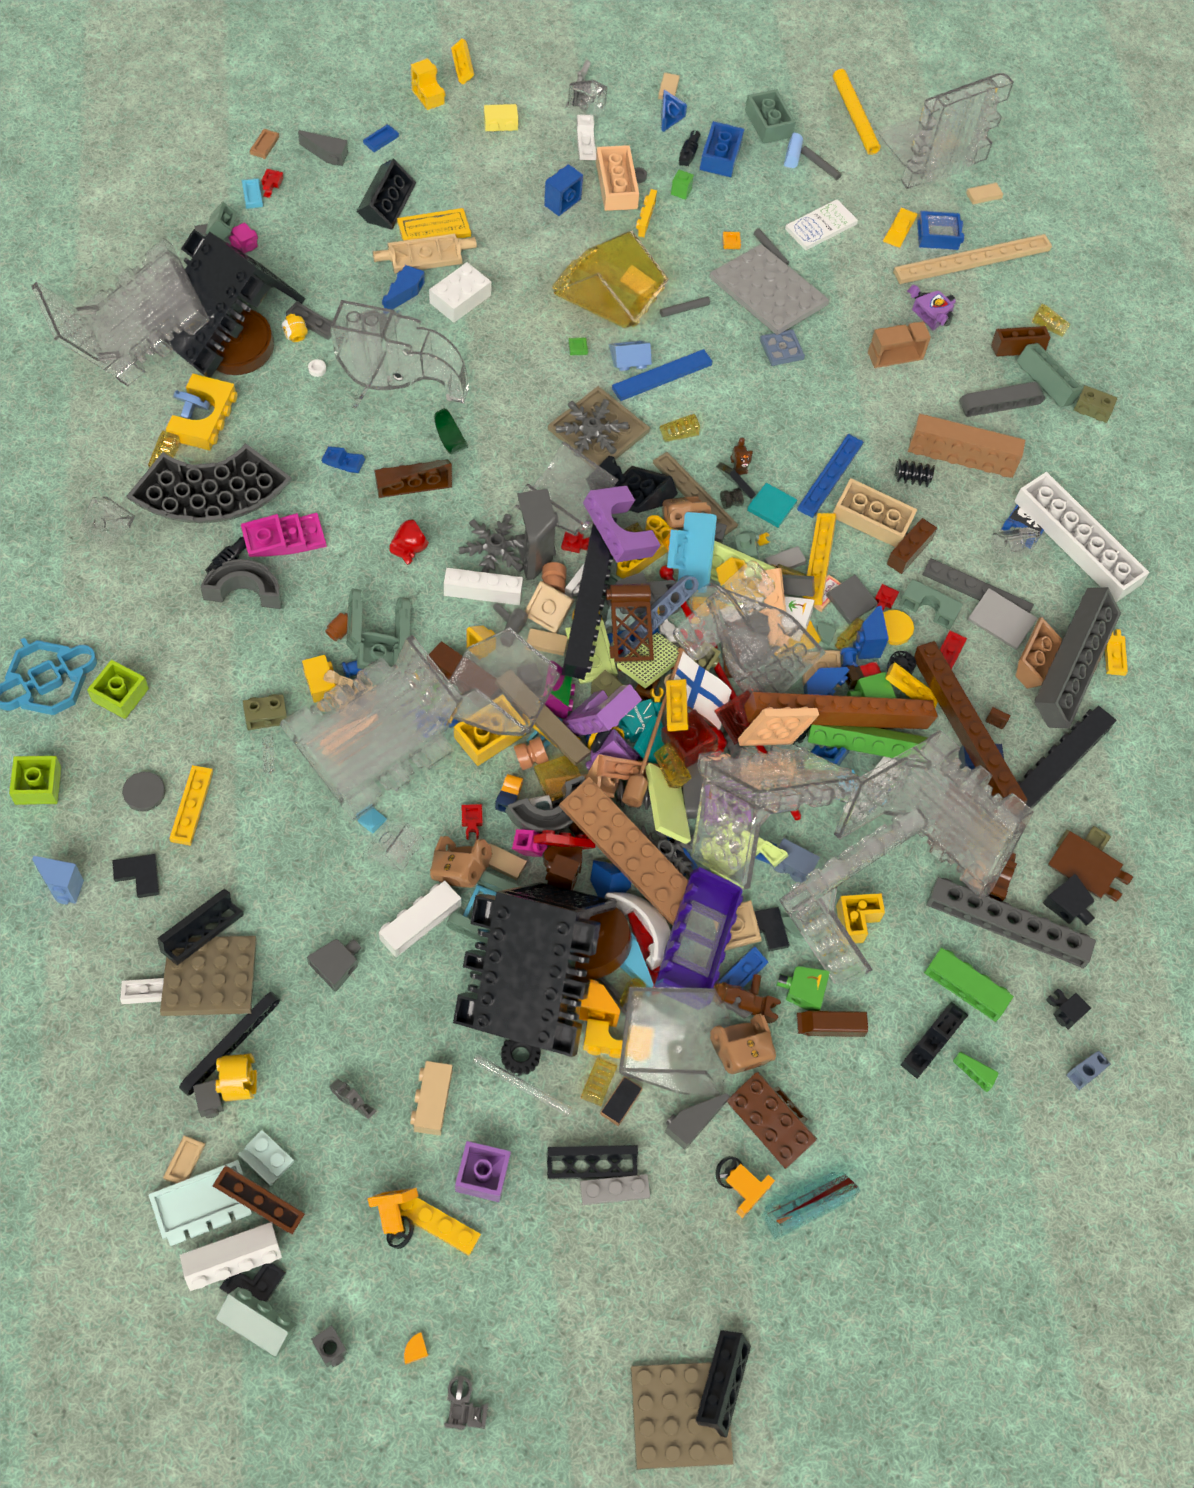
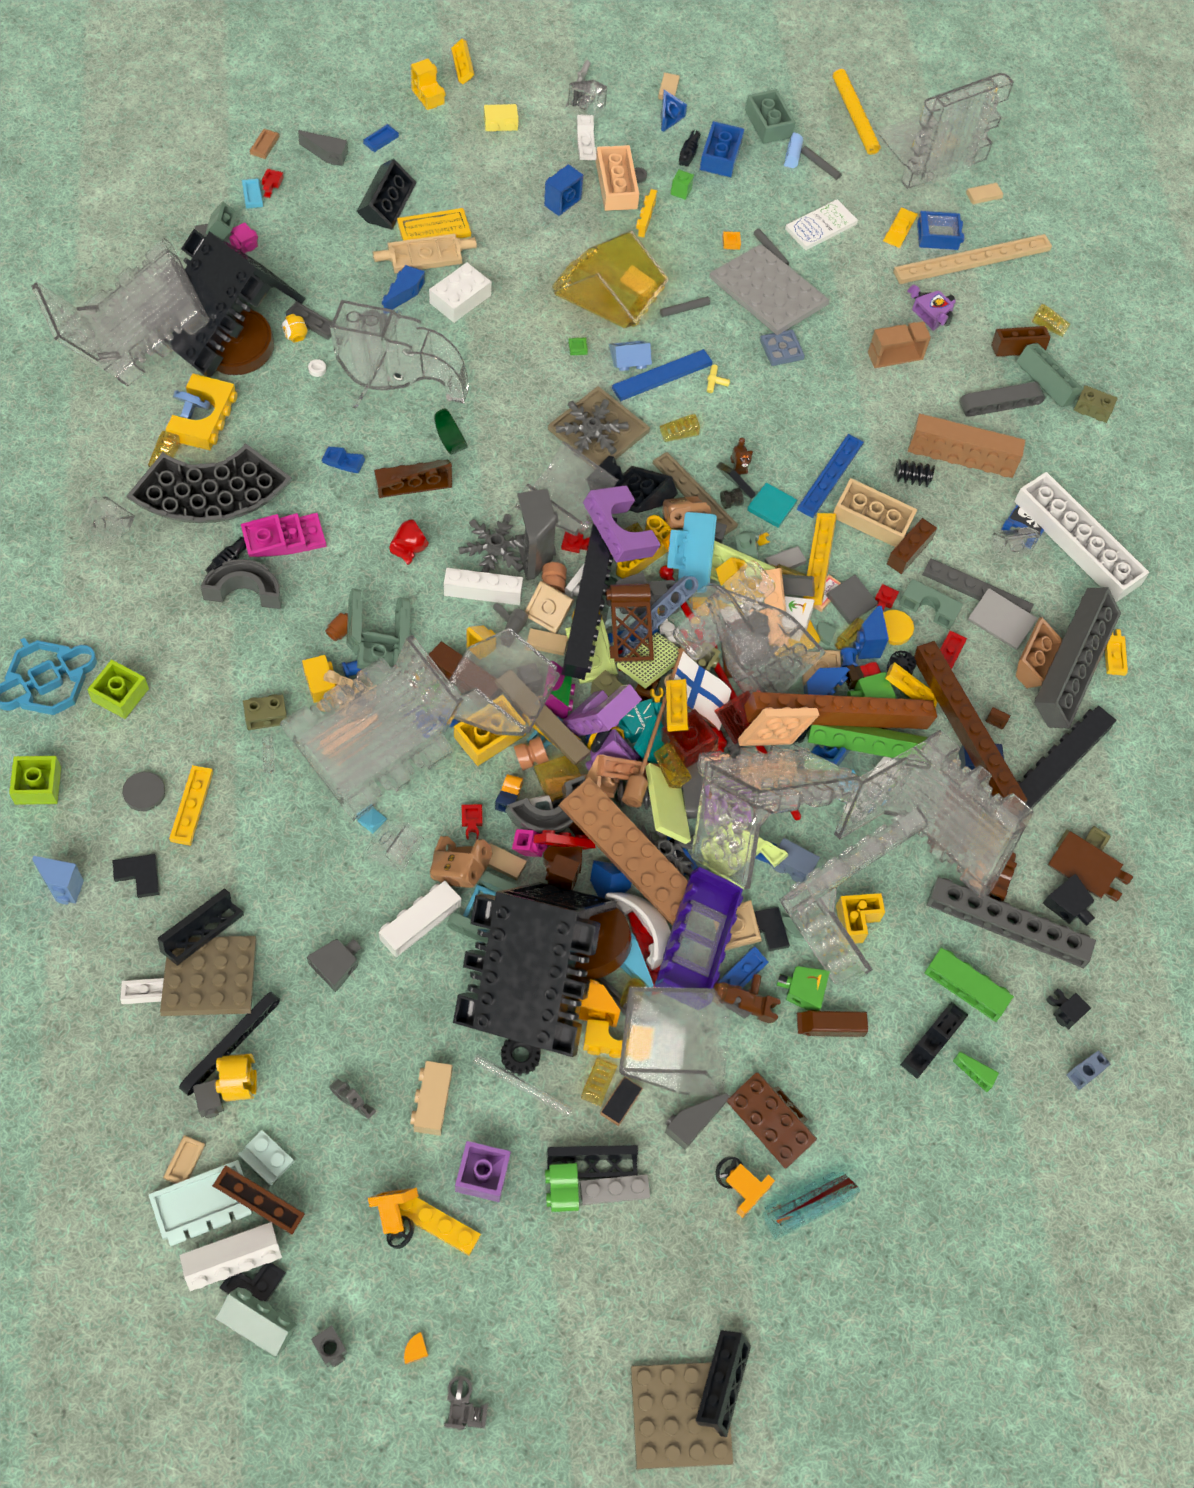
(563, 1187): none -> bright green brick
(712, 379): none -> light yellow piece
(744, 1045): medium nougat piece -> none

